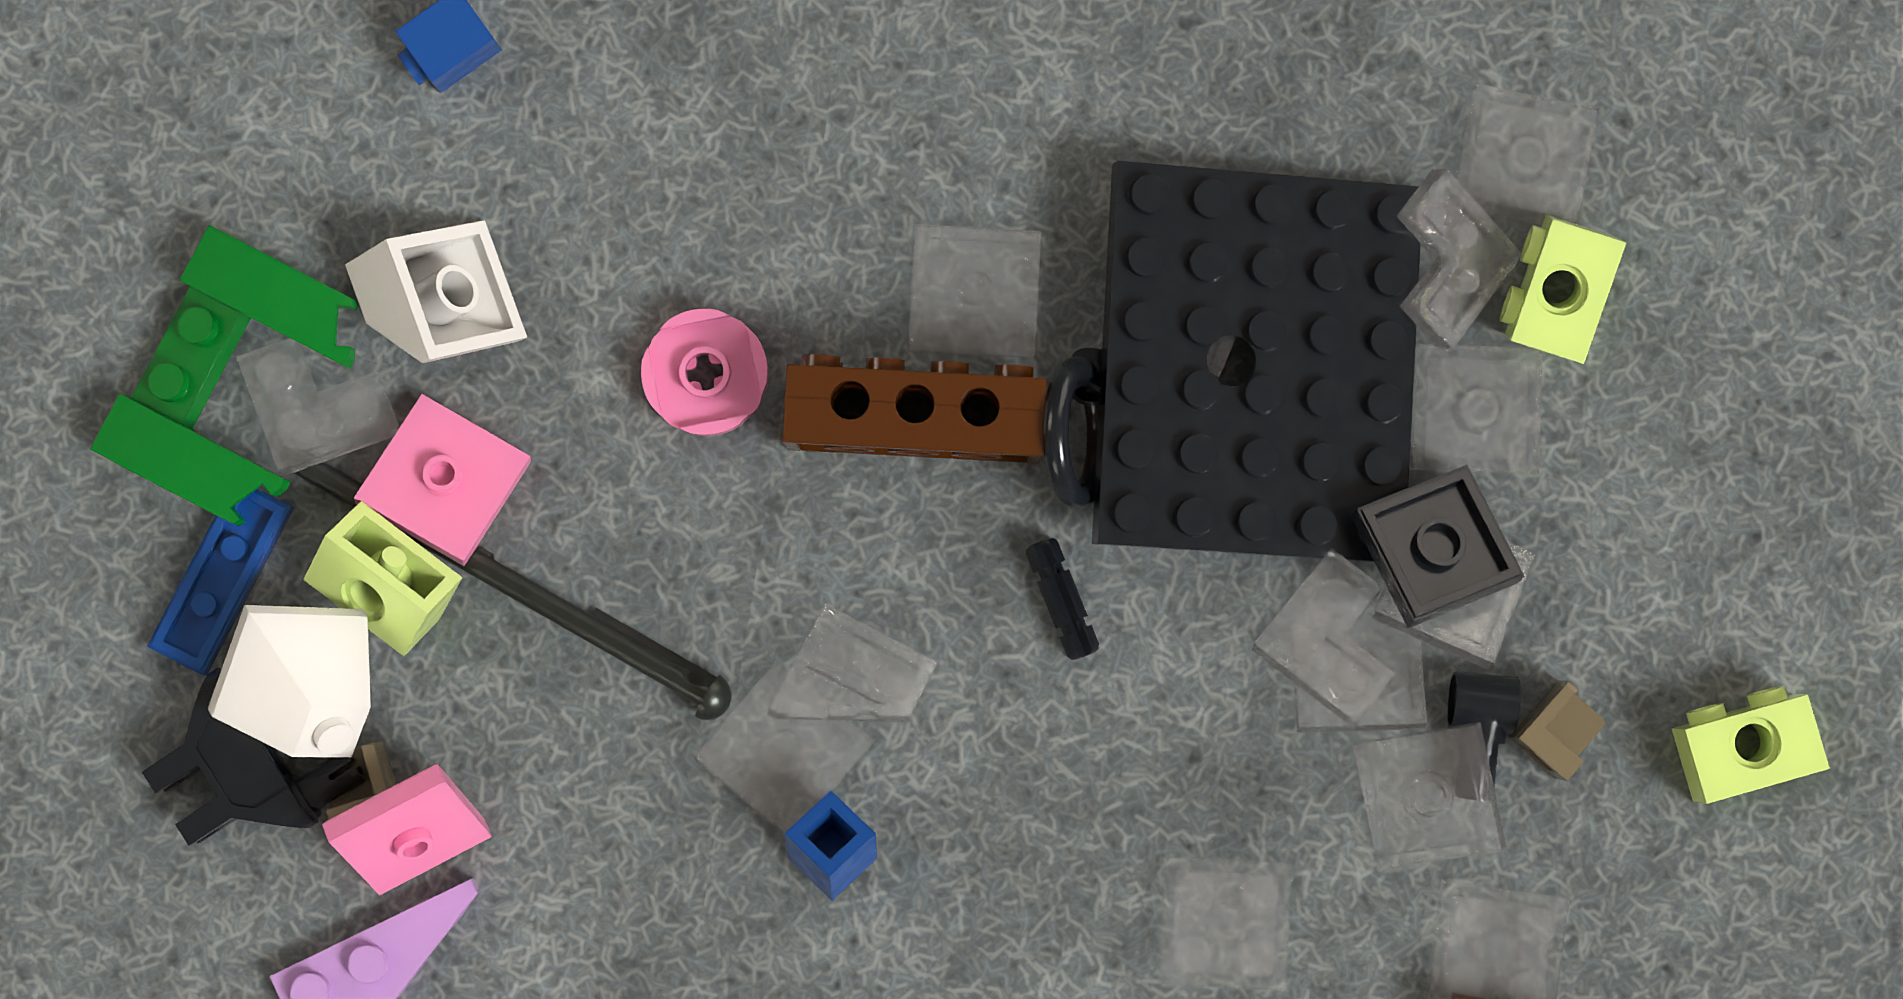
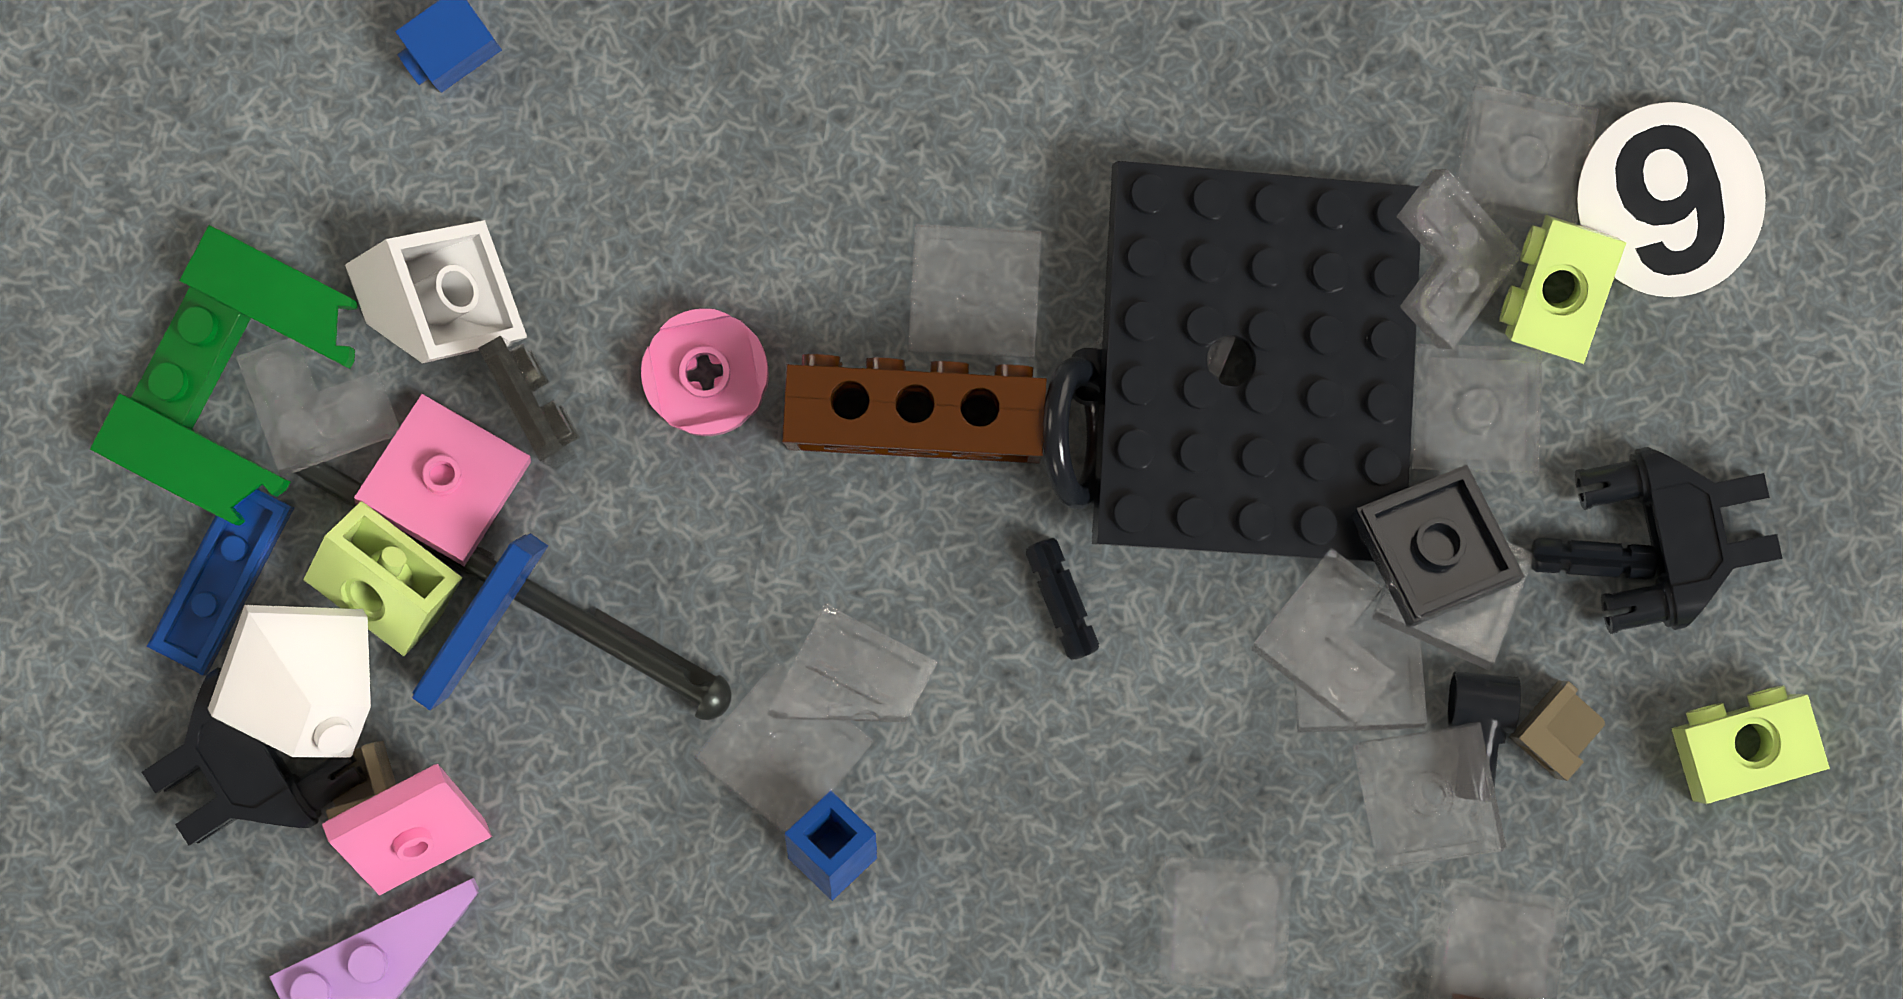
(479, 620): none -> blue tile
(520, 381): none -> clear smoke plate
(1594, 558): none -> black axle
(1677, 193): none -> white sticker
(1684, 529): none -> black connector

